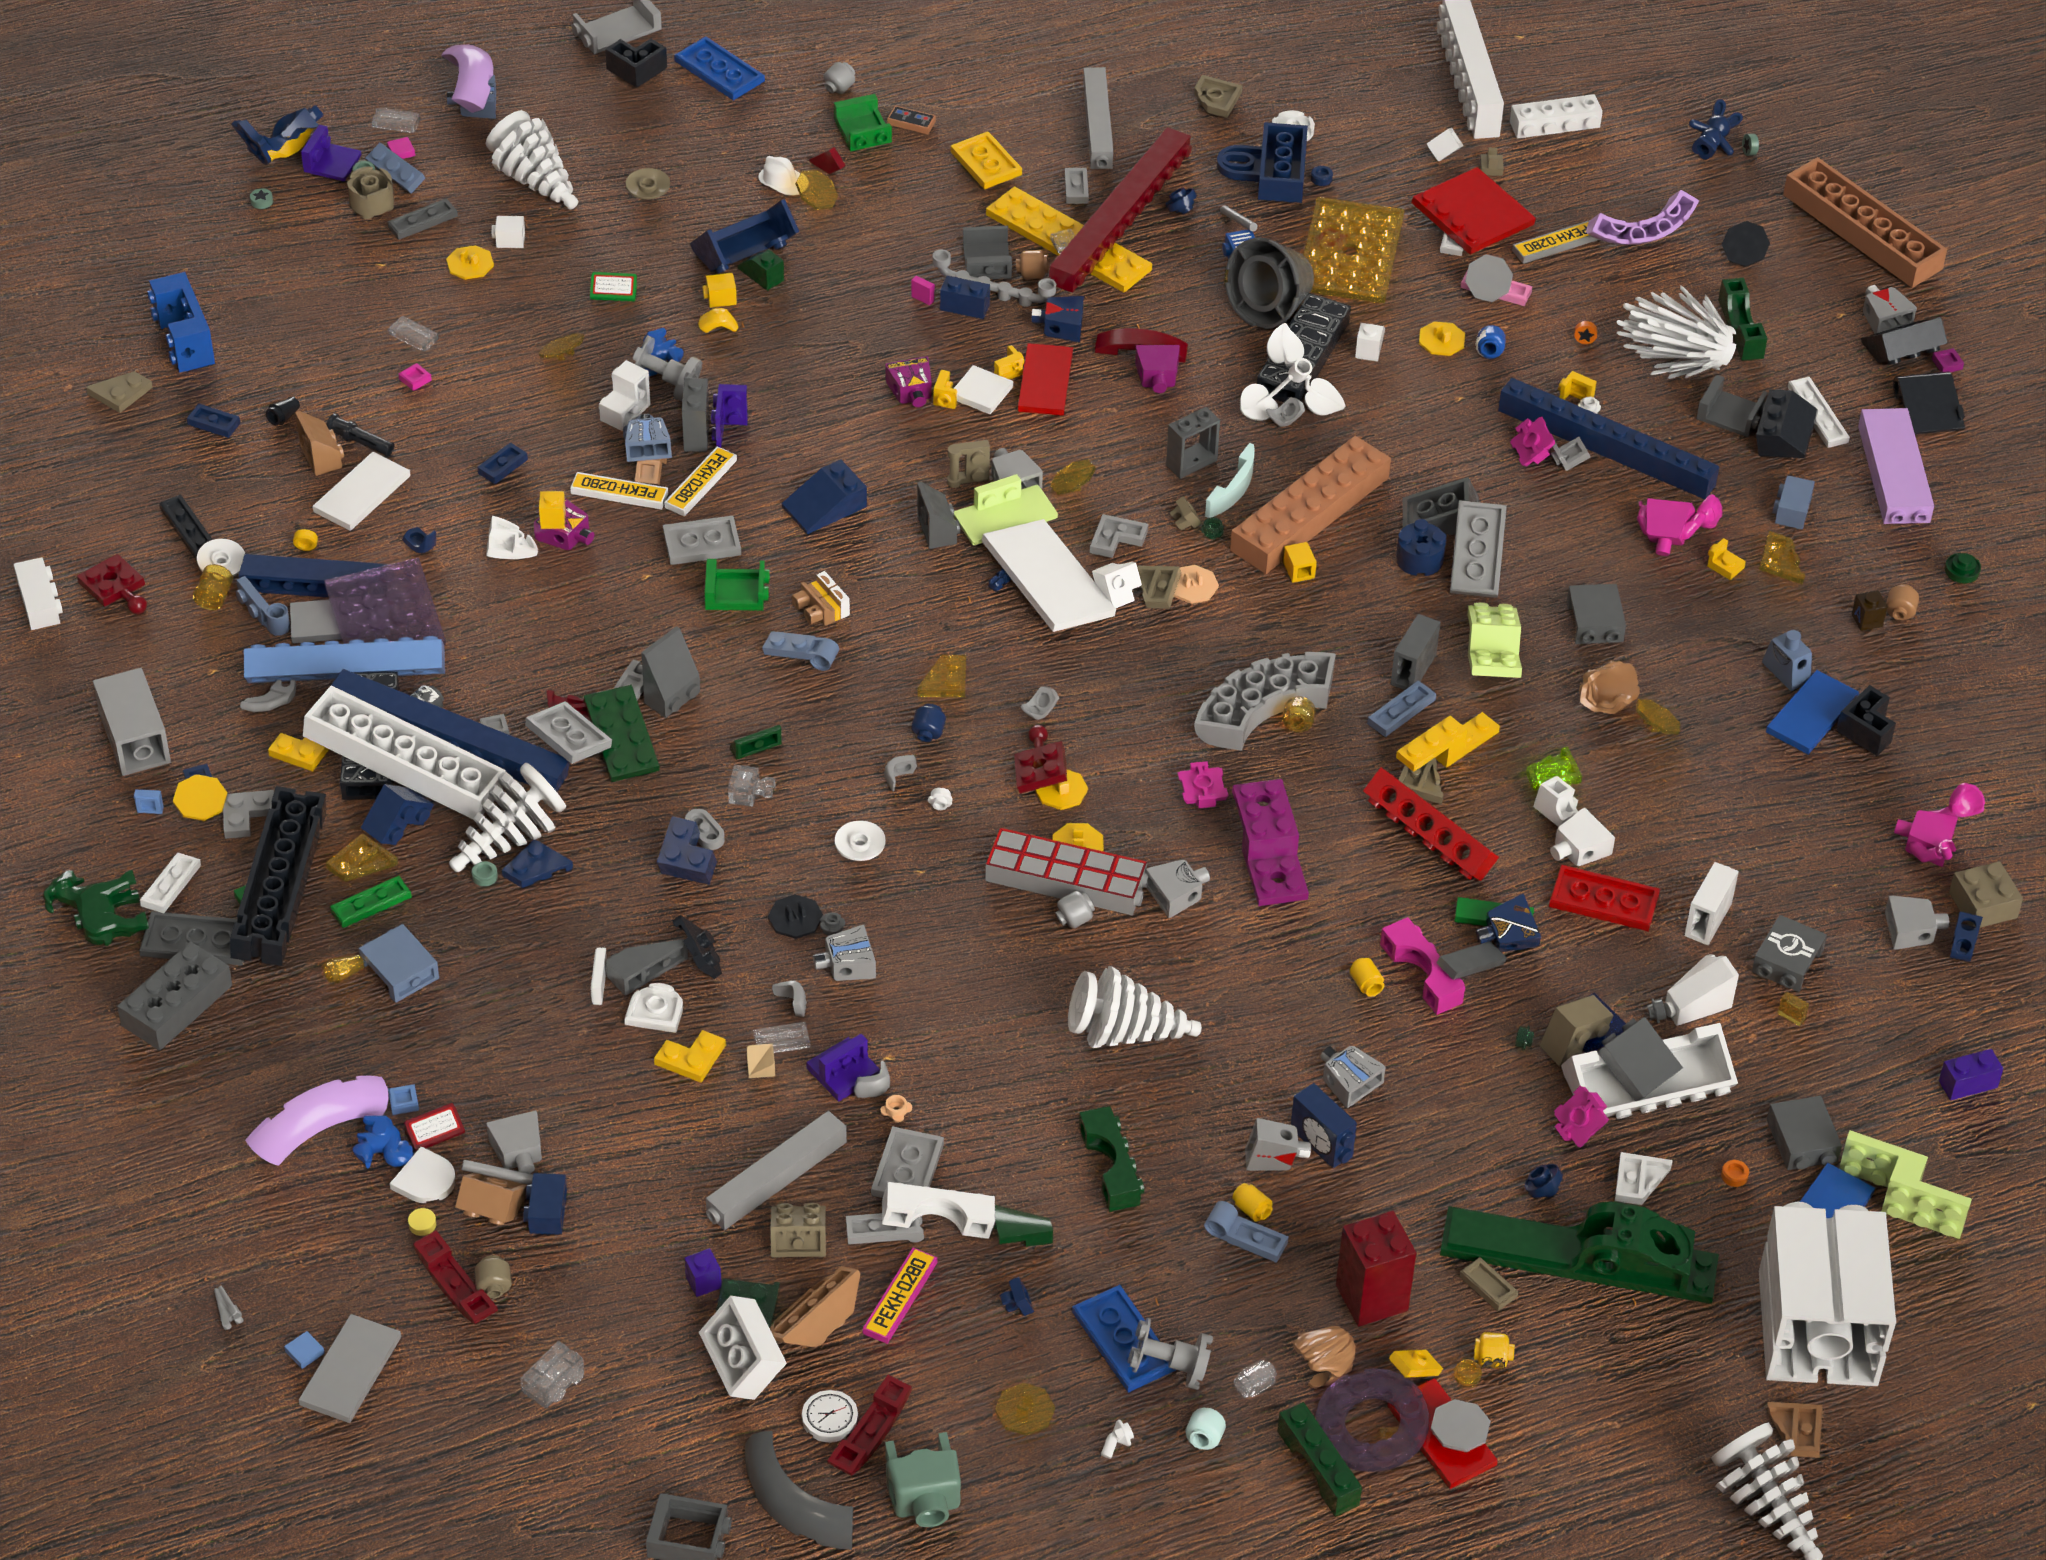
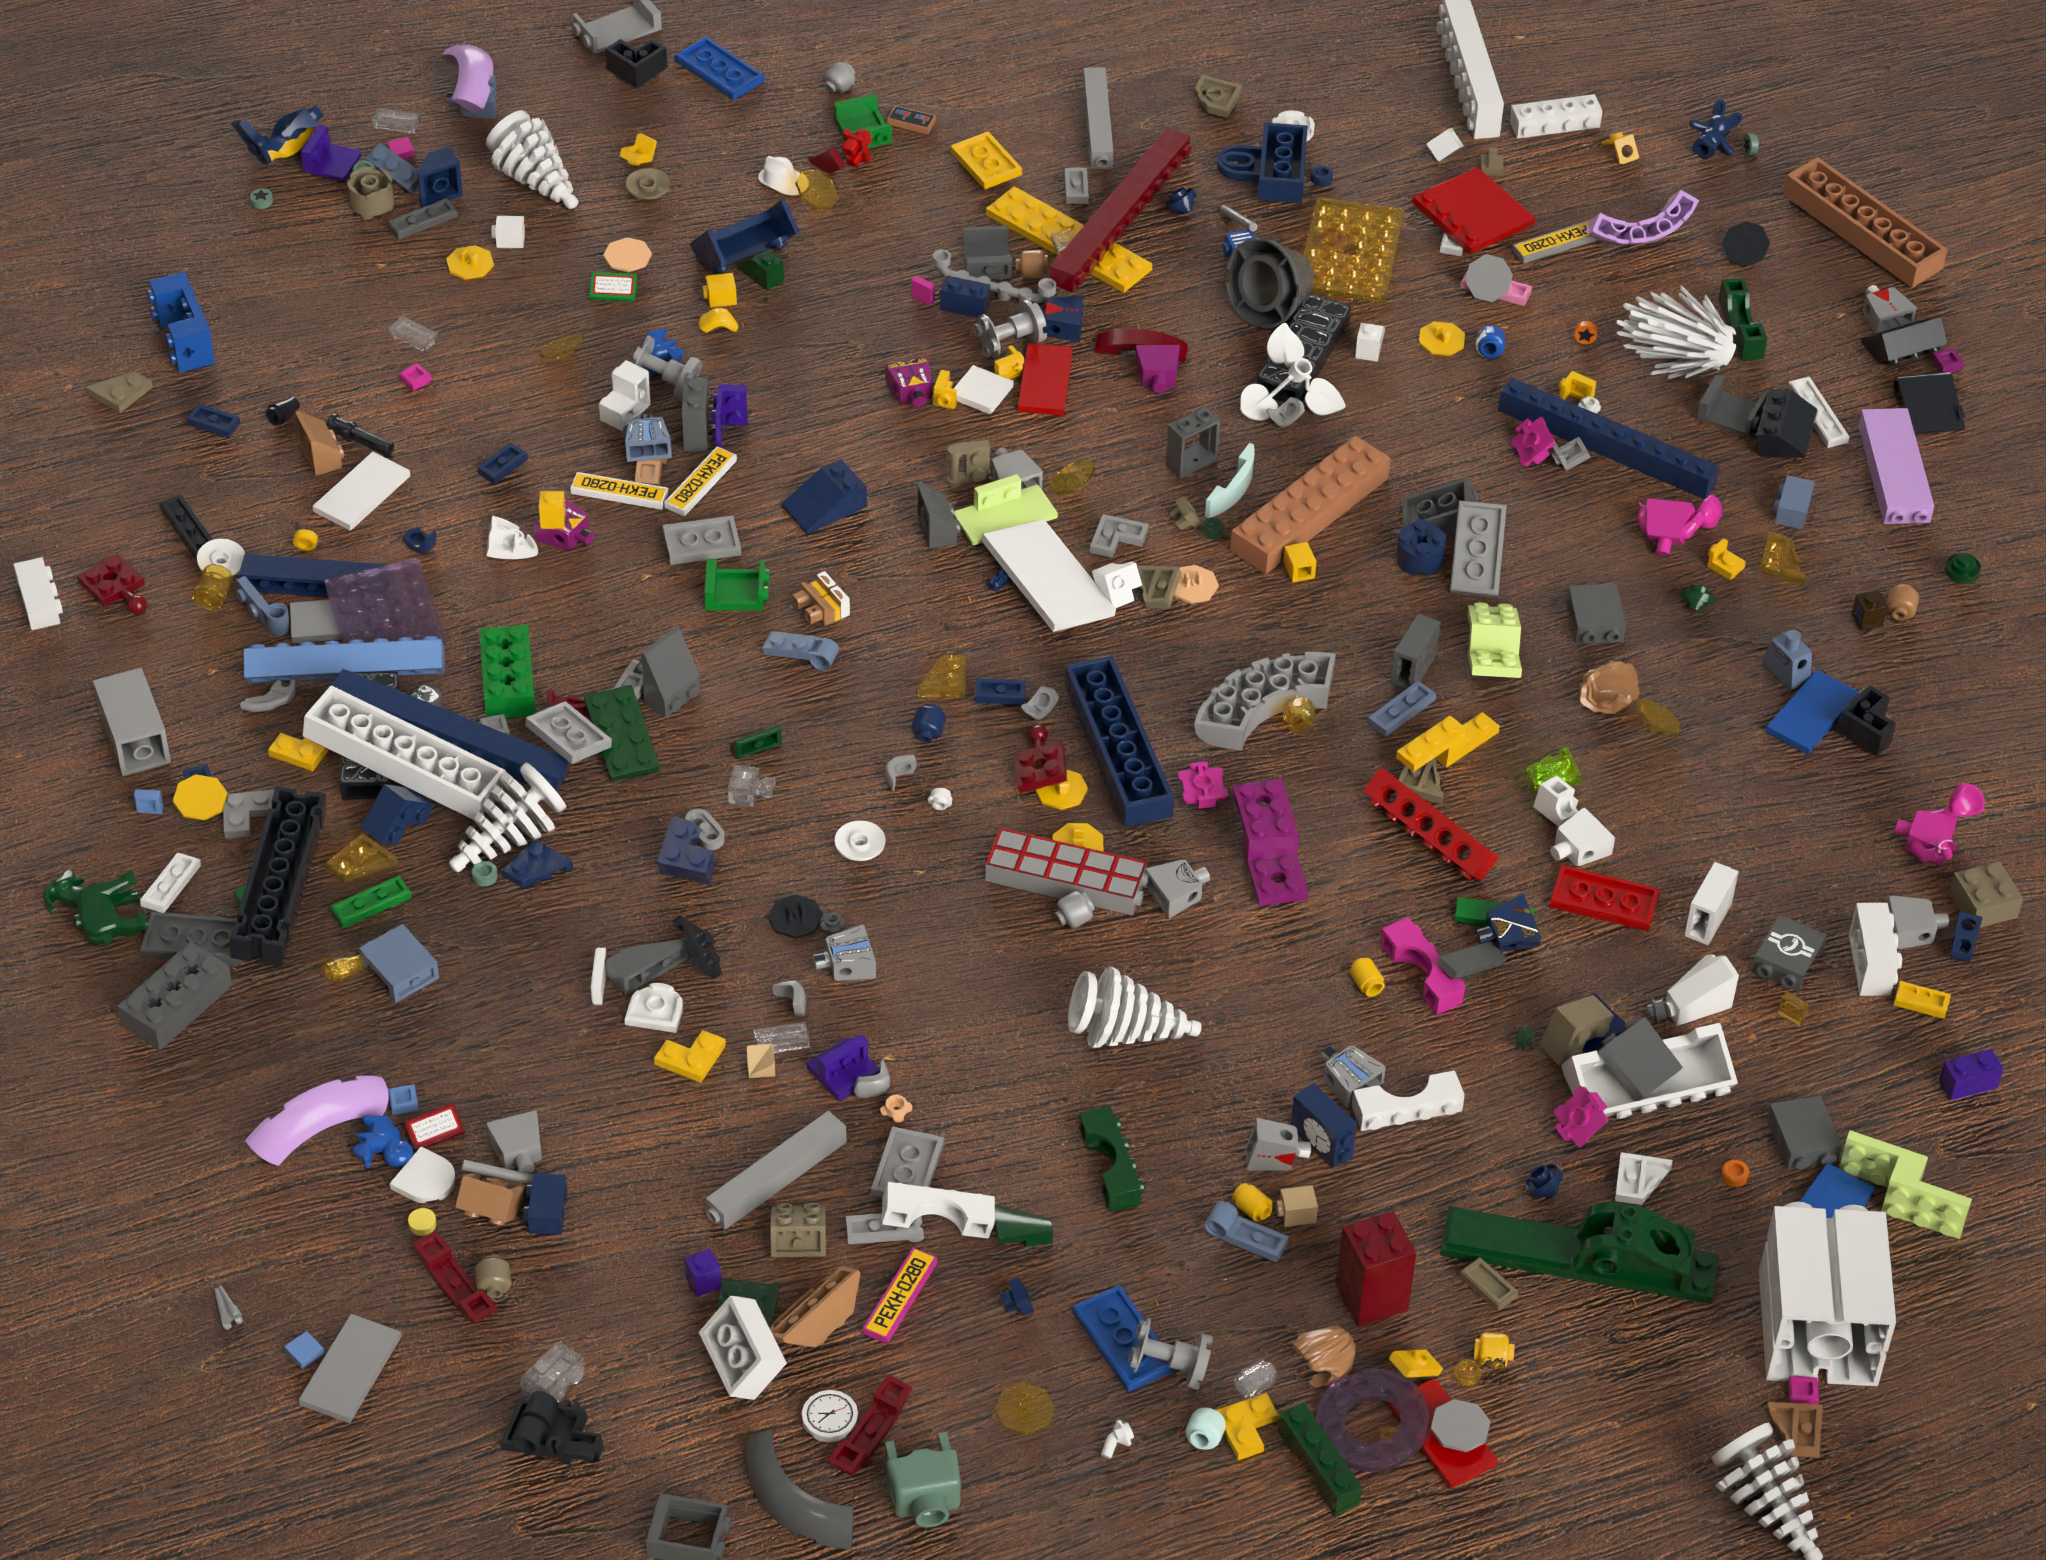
(439, 177): none -> dark blue slope
(507, 671): none -> green brick
(546, 1427): none -> black plate
(627, 254): none -> light nougat piece
(640, 152): none -> yellow bracket
(856, 147): none -> red hips
(1000, 691): none -> dark blue plate
(1026, 323): none -> light grey piece
(1119, 741): none -> dark blue brick
(1242, 1421): none -> yellow plate
(1297, 1206): none -> tan brick
(1378, 1109): none -> white arch
(1619, 141): none -> yellow bracket
(1697, 596): none -> dark green plate
(1803, 1390): none -> dark pink tile
(1874, 949): none -> white brick
(1922, 999): none -> yellow plate

